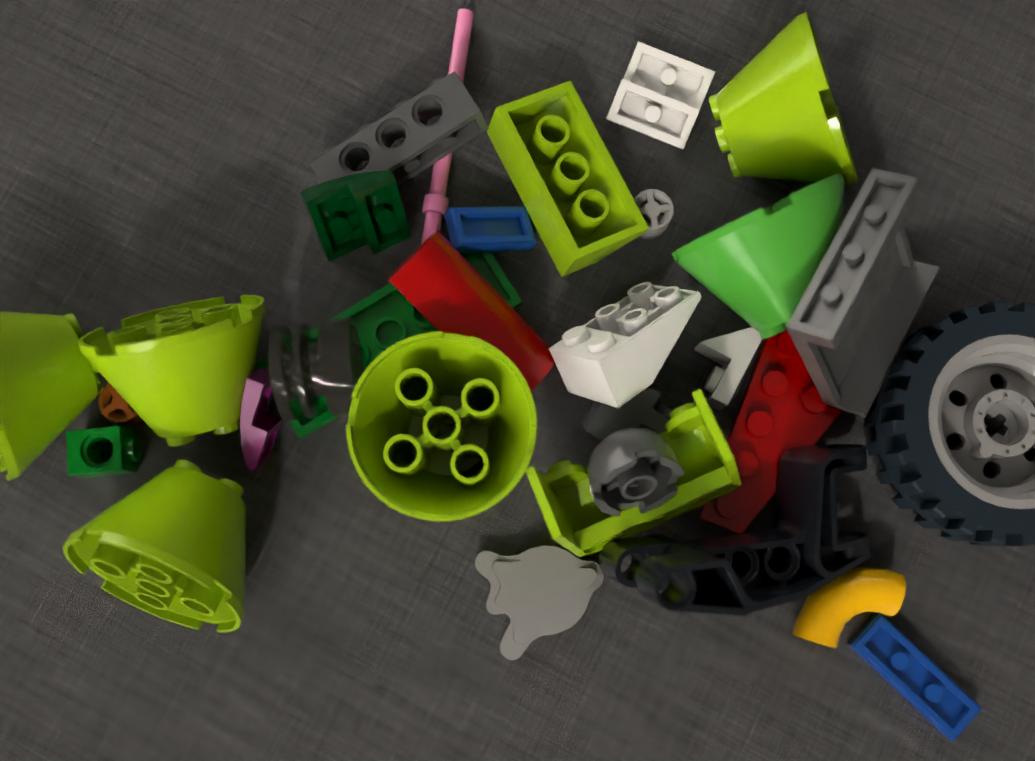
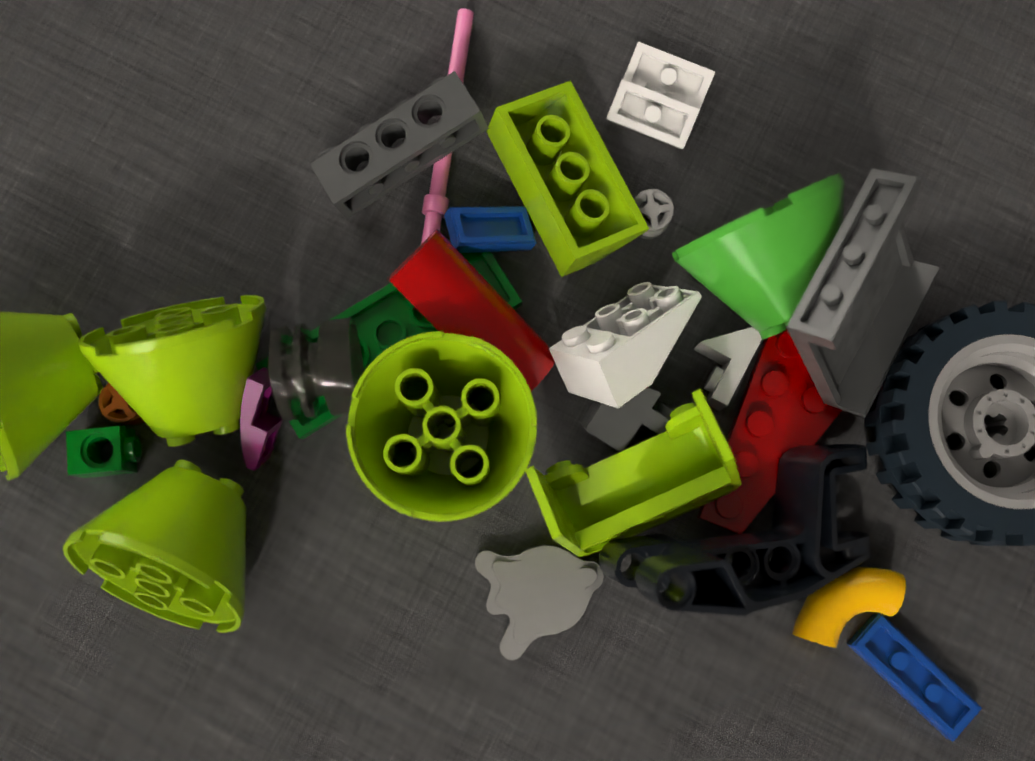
(356, 213): dark green slope -> none
(633, 471): dark grey cylinder -> none
(783, 114): lime cone -> none

